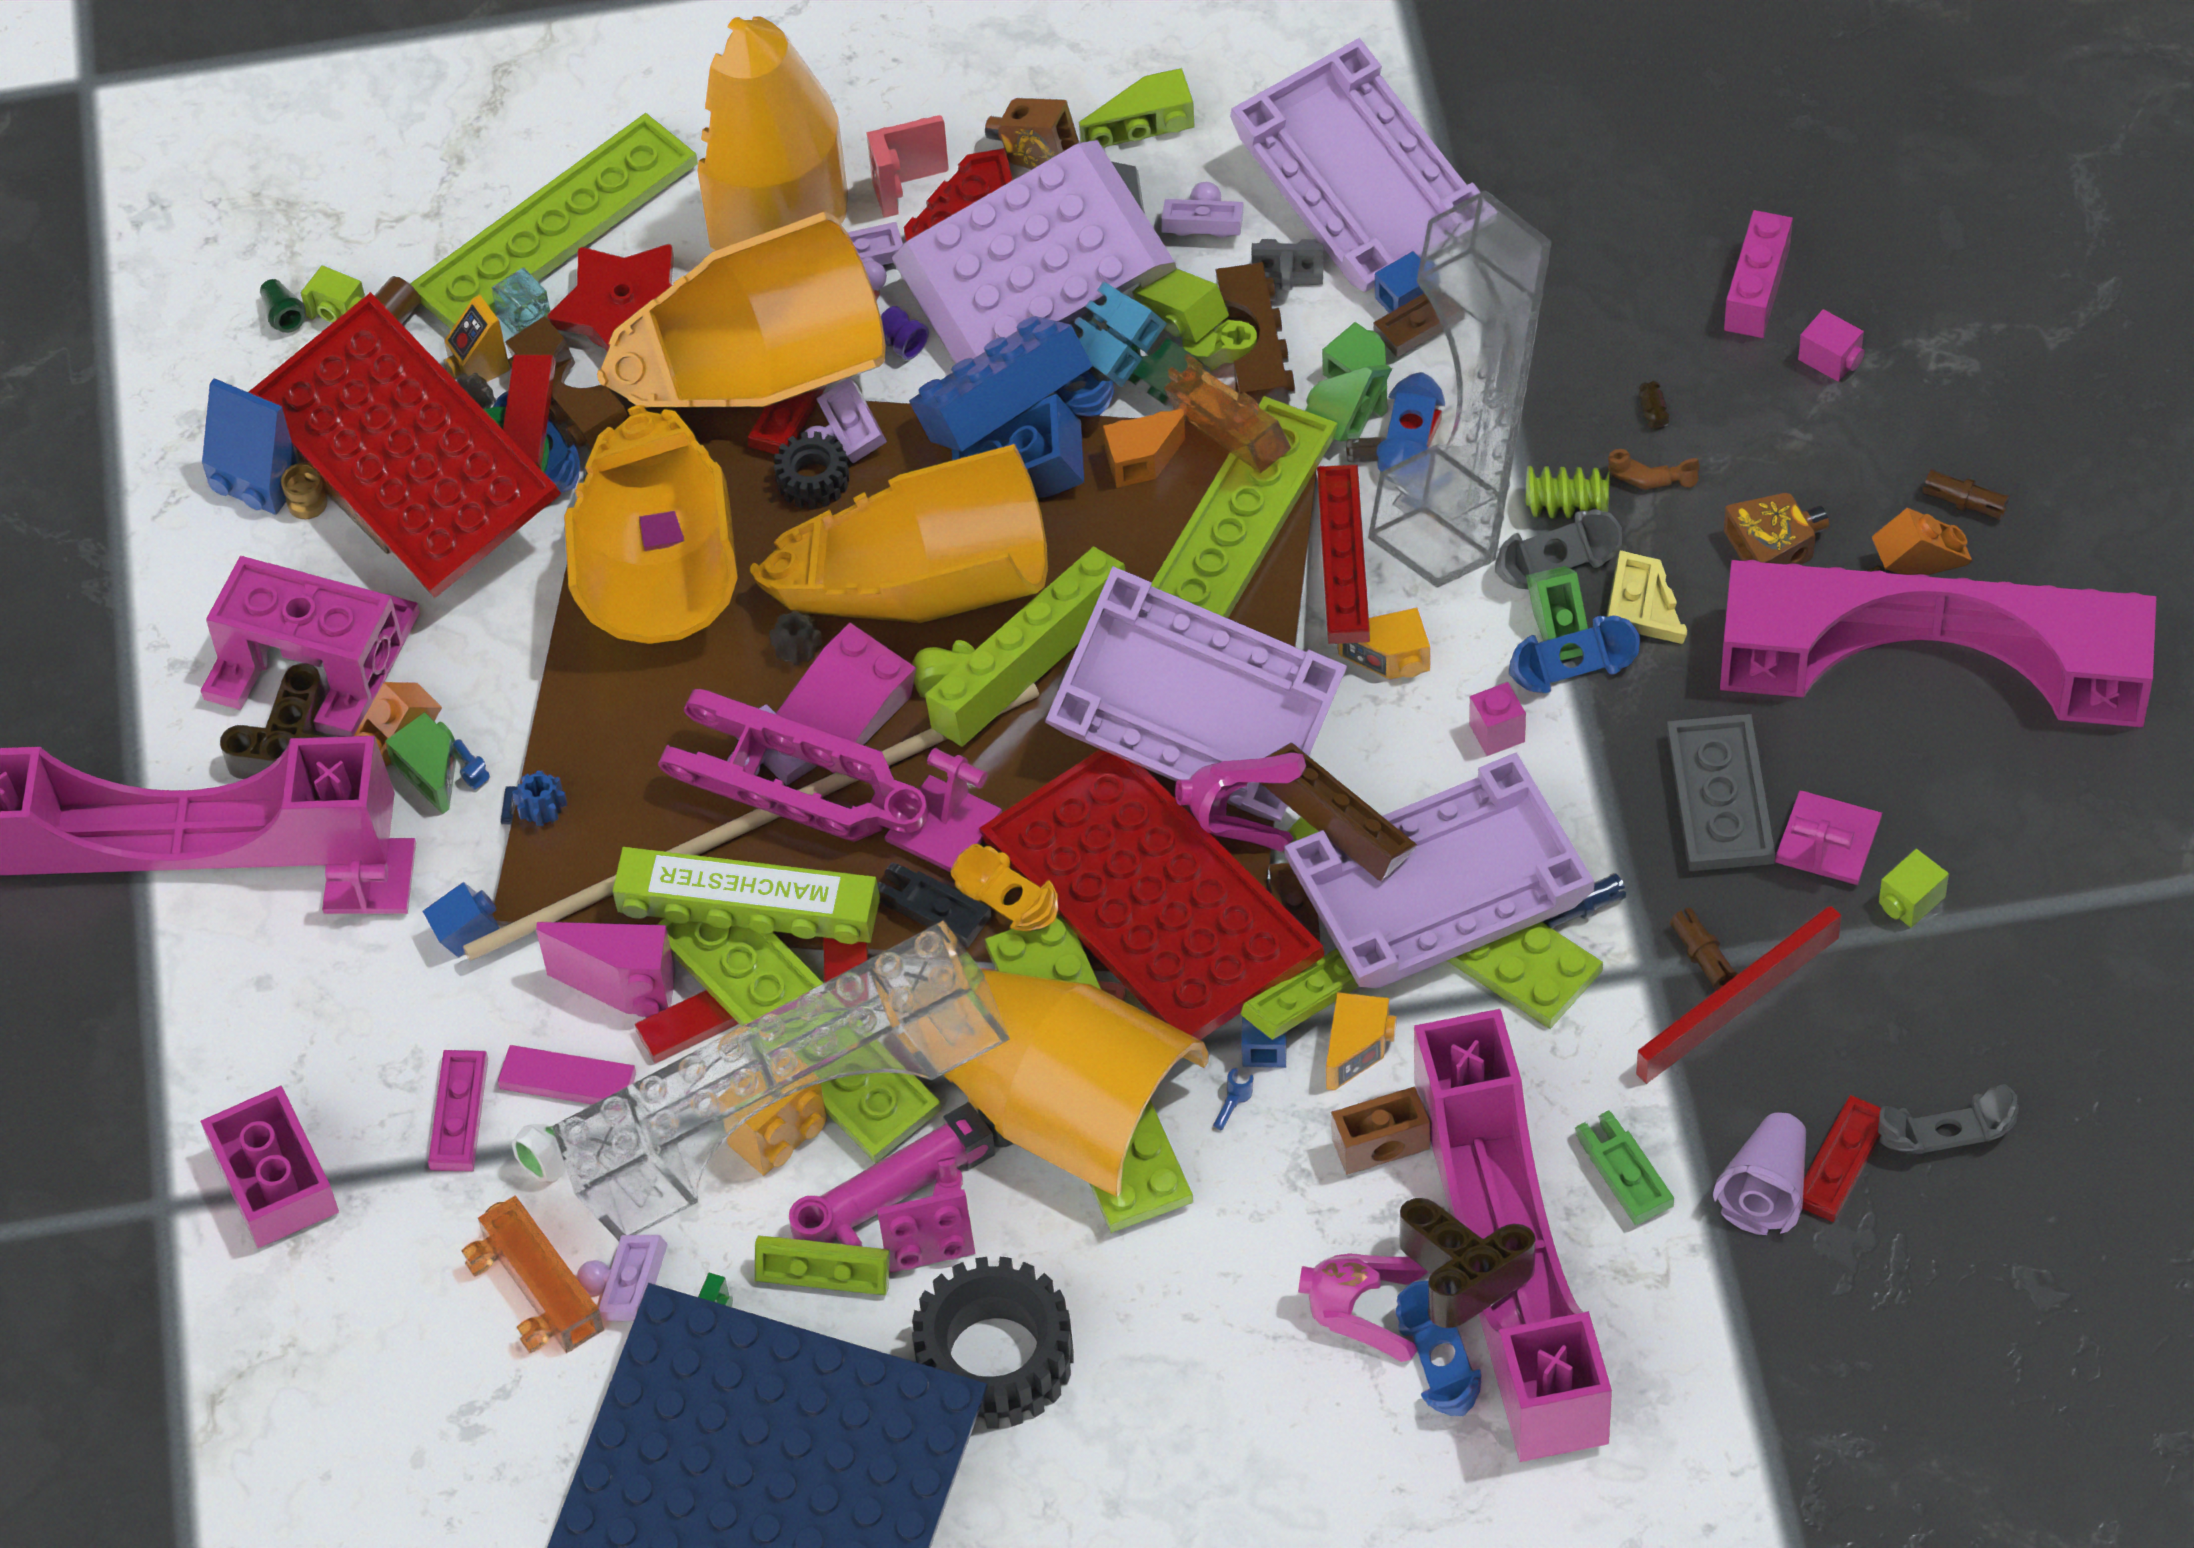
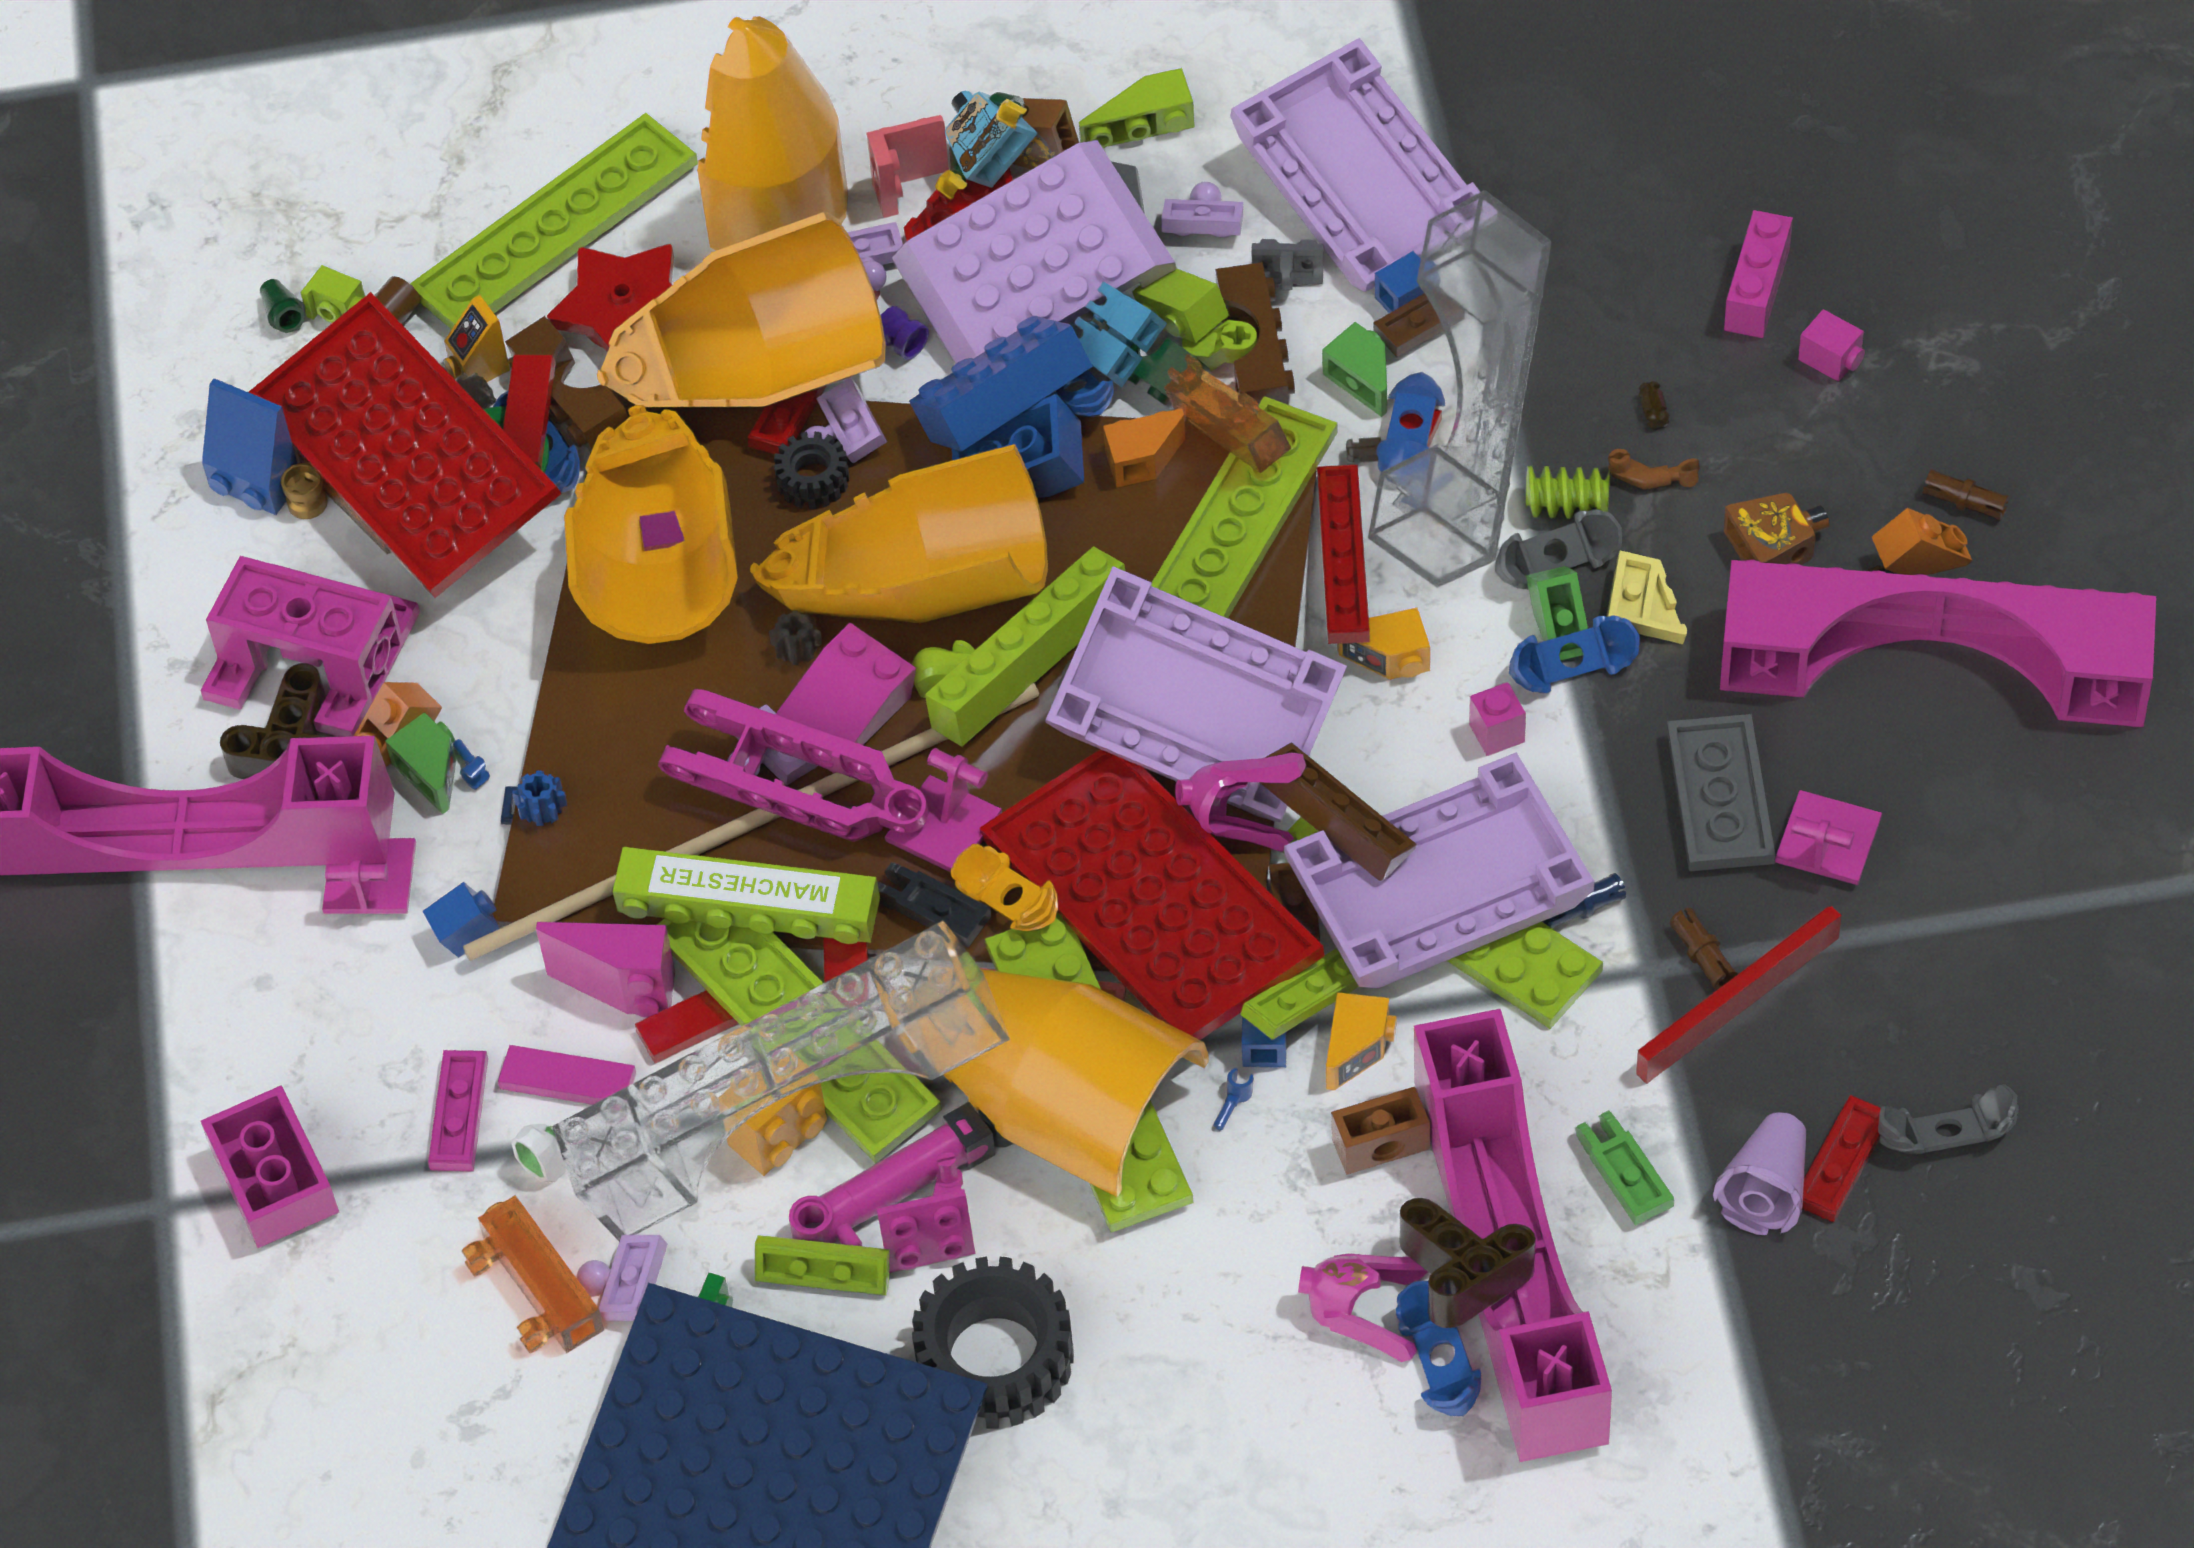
(520, 300): clear light blue brick -> none
(983, 139): none -> torso
(1349, 399): bright green slope -> none
(1913, 888): lime brick -> none

